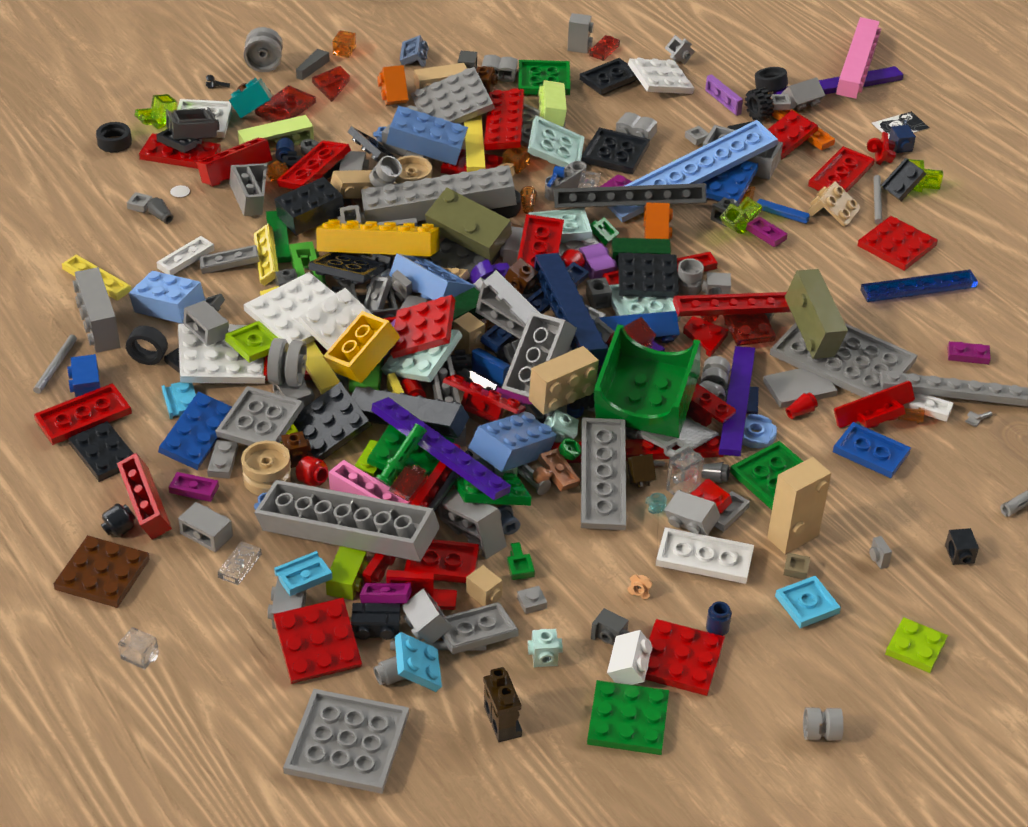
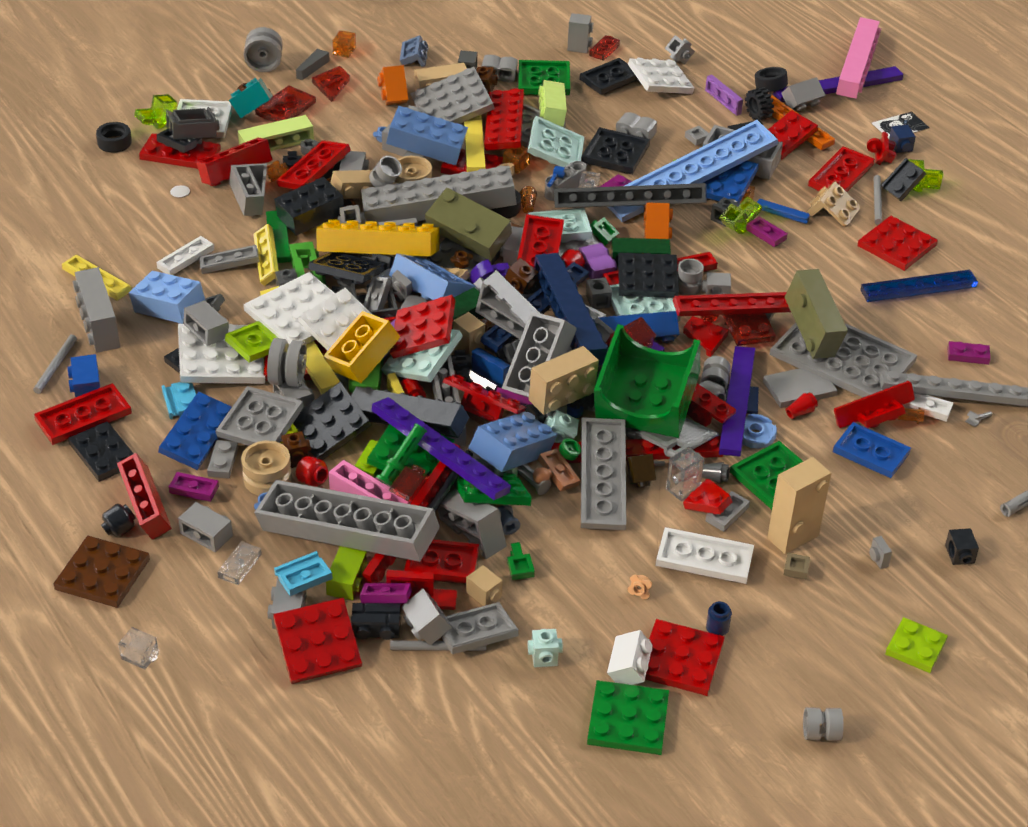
(138, 202): light grey plate -> none
(151, 335): black tyre -> none
(159, 209): dark grey cone -> none
(213, 83): black hand -> none
(282, 148): dark blue brick -> none
(347, 741): light grey plate -> none
(369, 144): plate -> none
(387, 672): light grey brick -> none
(418, 661): medium azure plate -> none
(461, 259): none -> reddish brown plate
(502, 705): dark brown hips -> none
(532, 600): light grey plate -> none
(608, 626): dark grey brick -> none
(657, 503): clear light blue plate -> none
(692, 513): light grey brick -> none
(781, 102): light grey plate -> none
(807, 601): medium azure plate -> none

